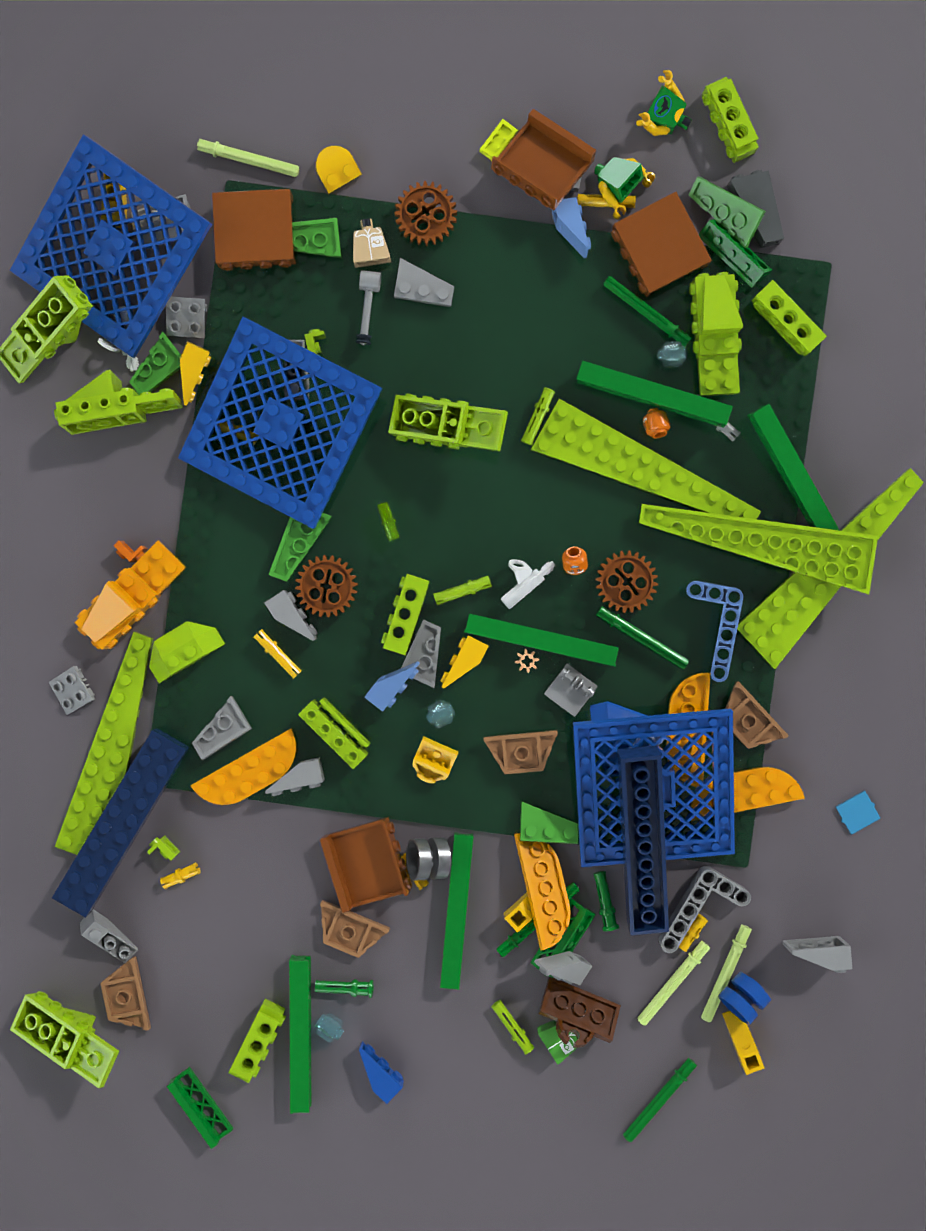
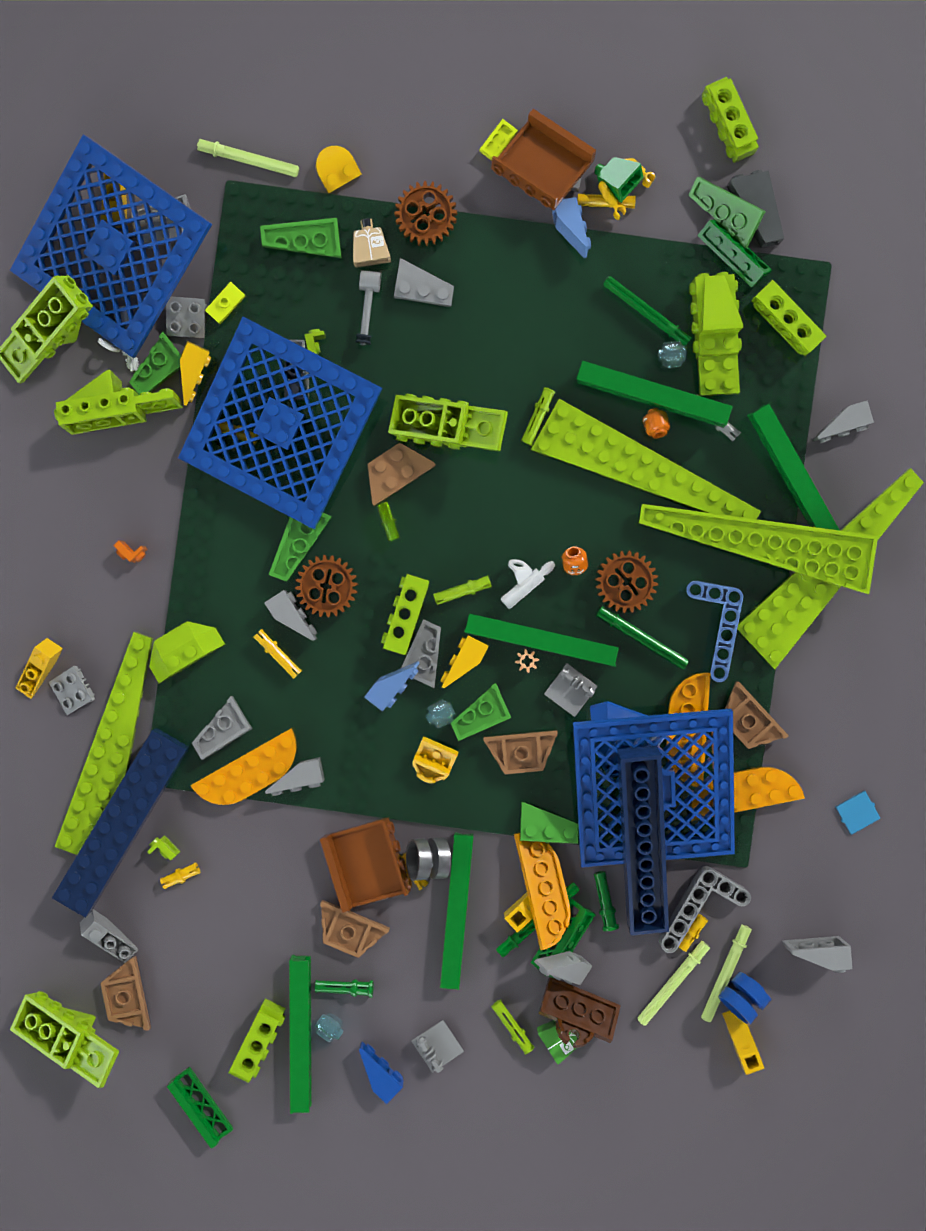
(38, 667): none -> yellow slope
(129, 596): light orange wedge -> none
(225, 303): none -> neon yellow plate
(253, 229): dark orange panel -> none
(333, 734): lime brick -> none
(395, 470): none -> medium nougat wing
(437, 1046): none -> light grey hinge
(482, 714): none -> bright green wing
(660, 244): dark orange panel -> none
(660, 1099): green axle -> none
(666, 109): torso -> none
(852, 417): none -> light grey slope

